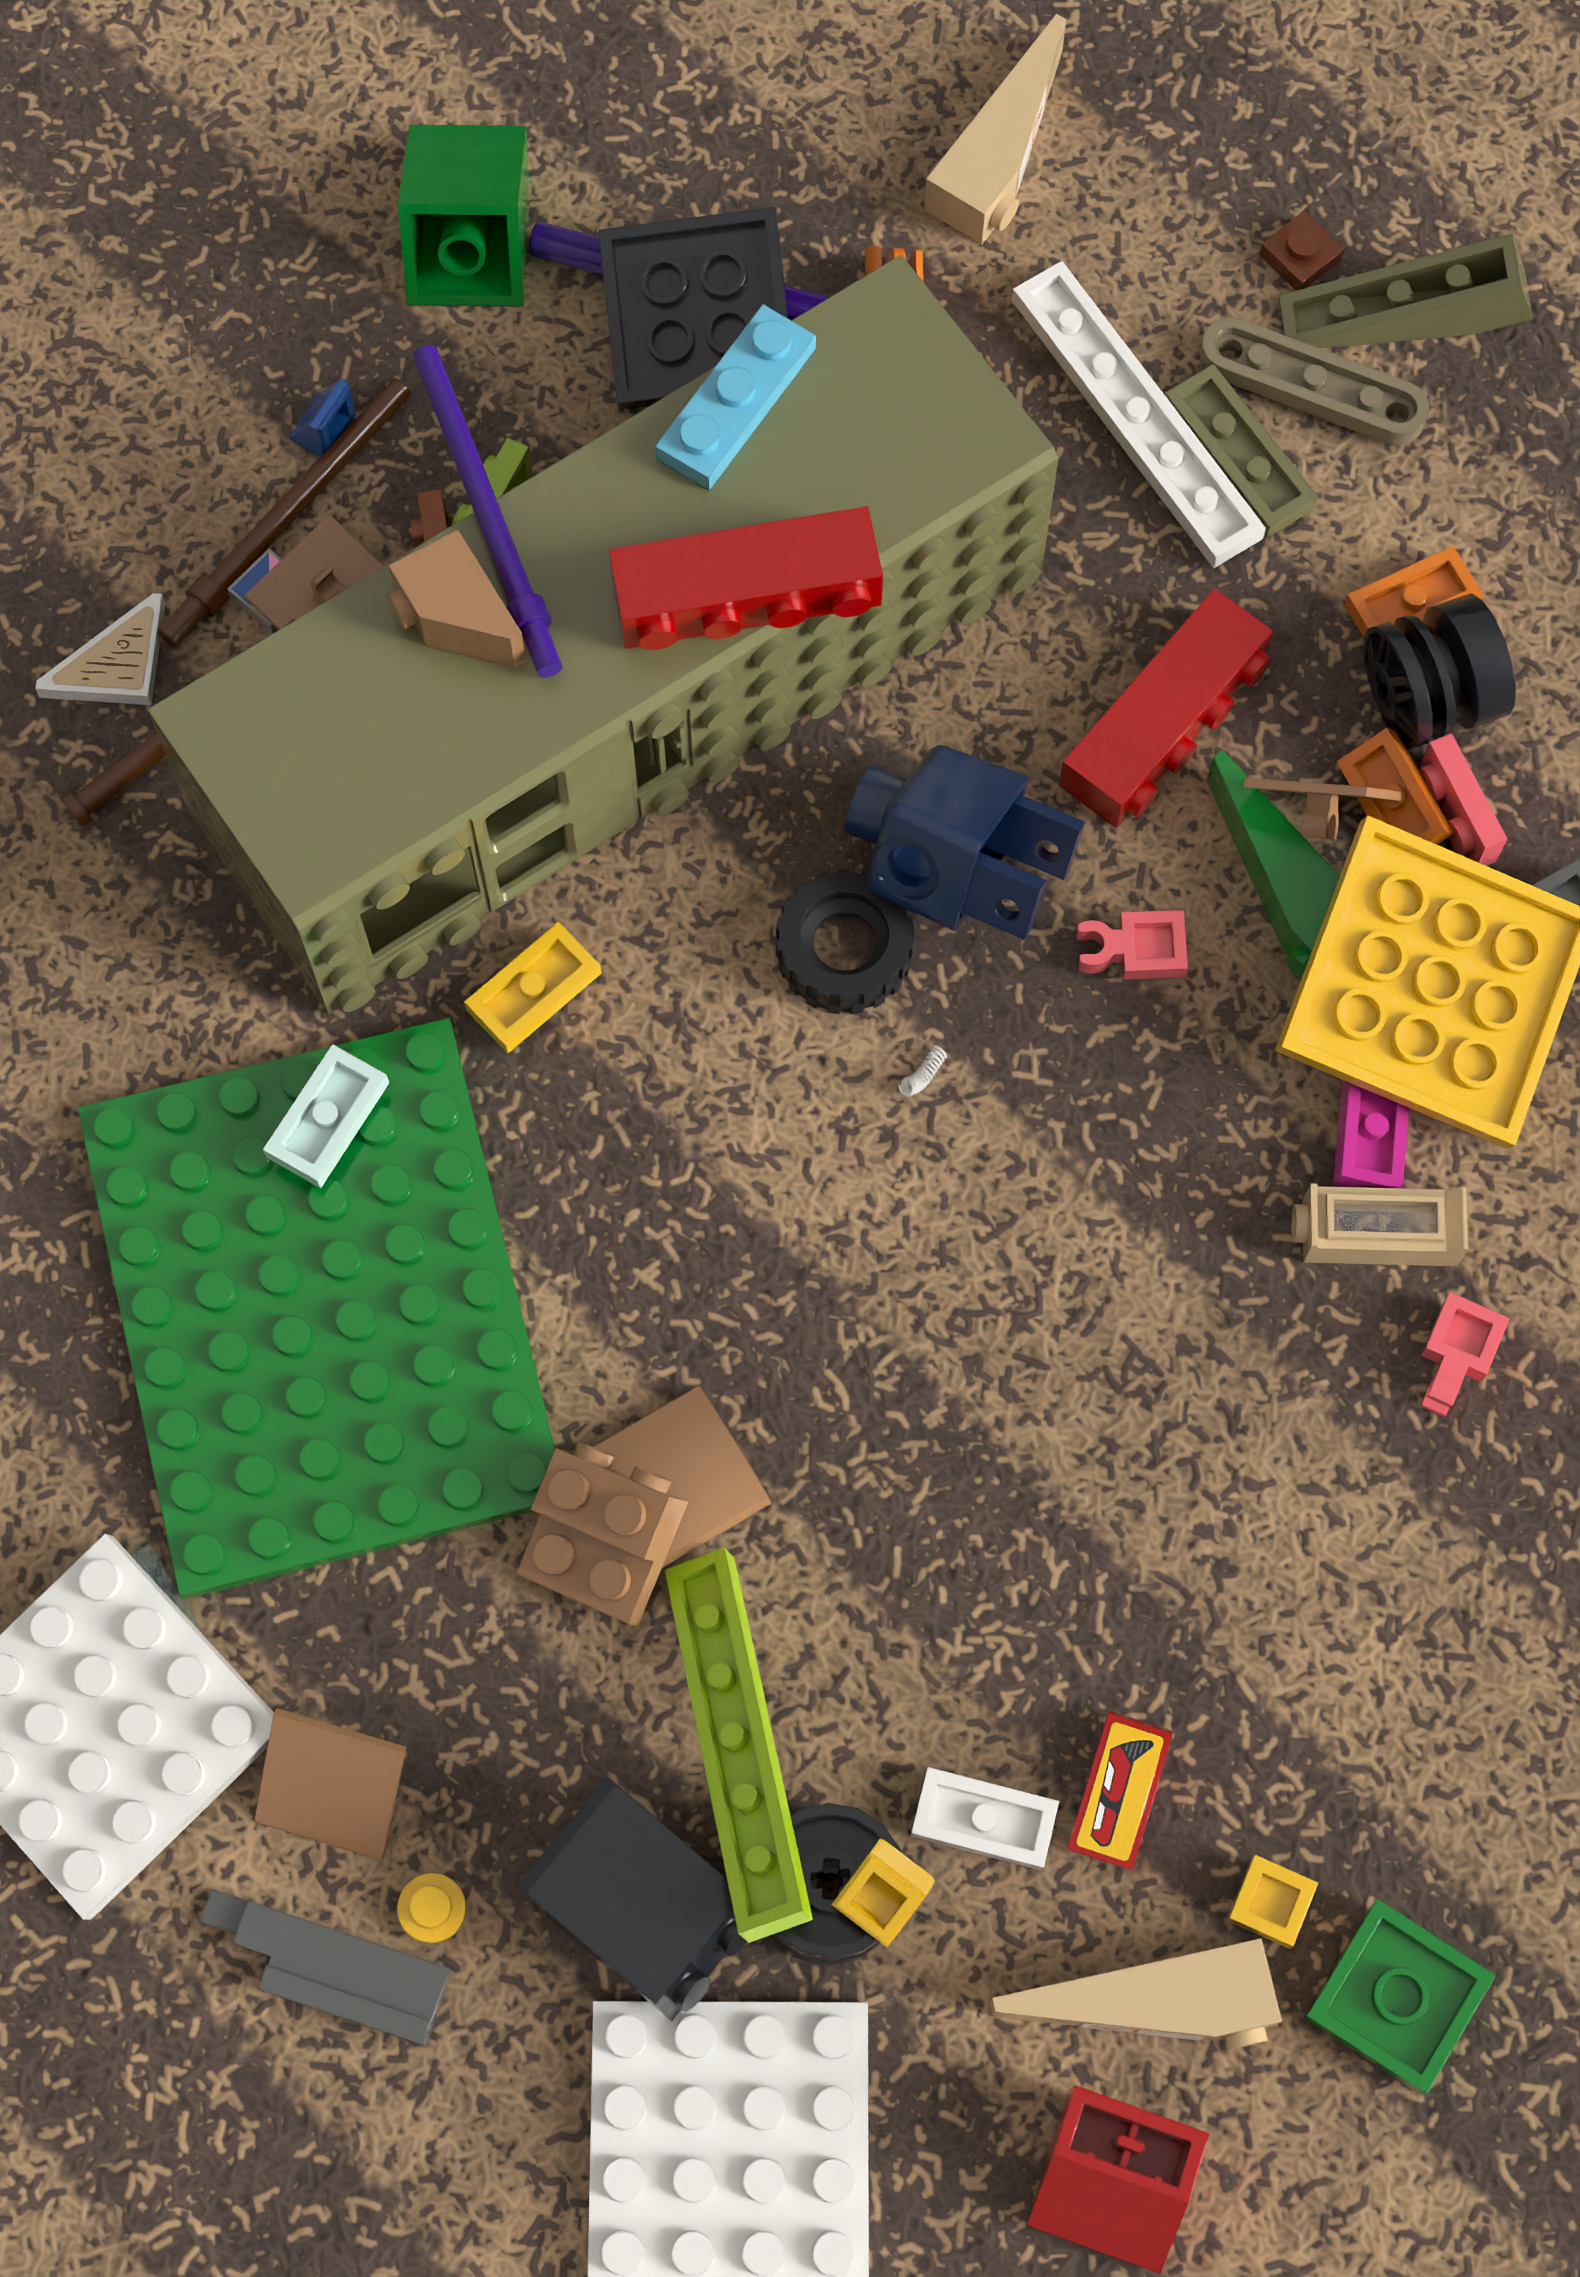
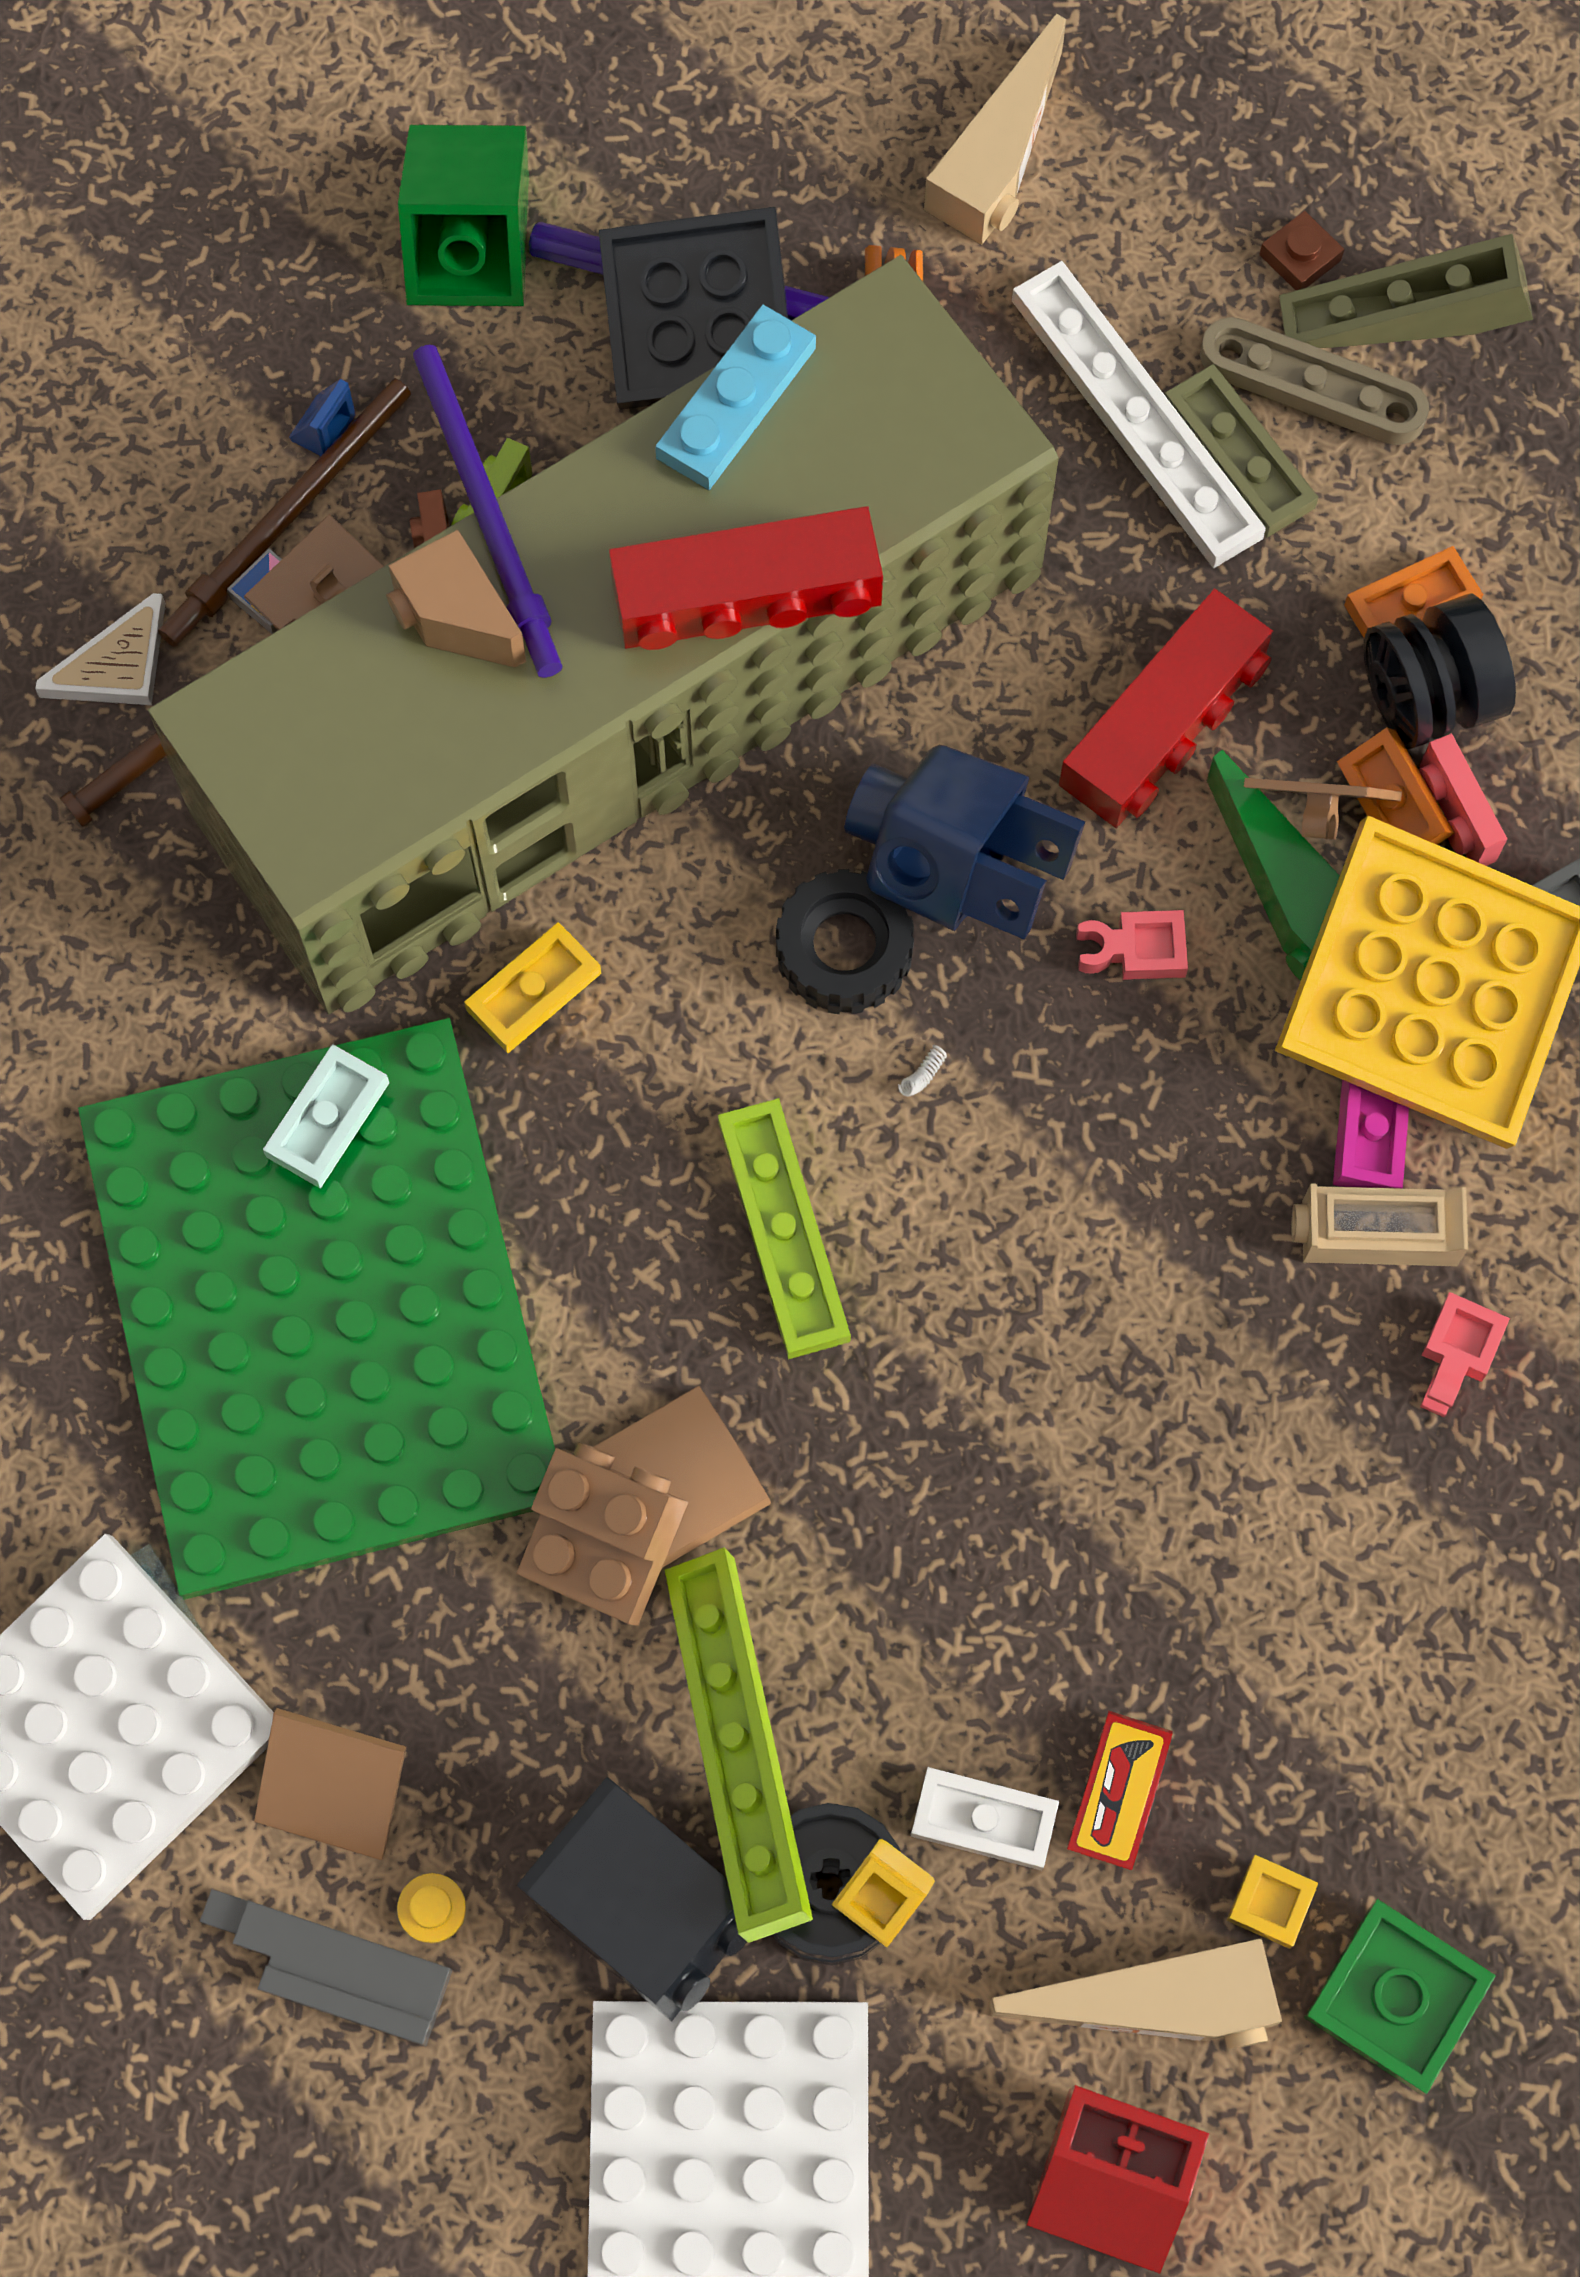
(784, 1229): none -> lime plate

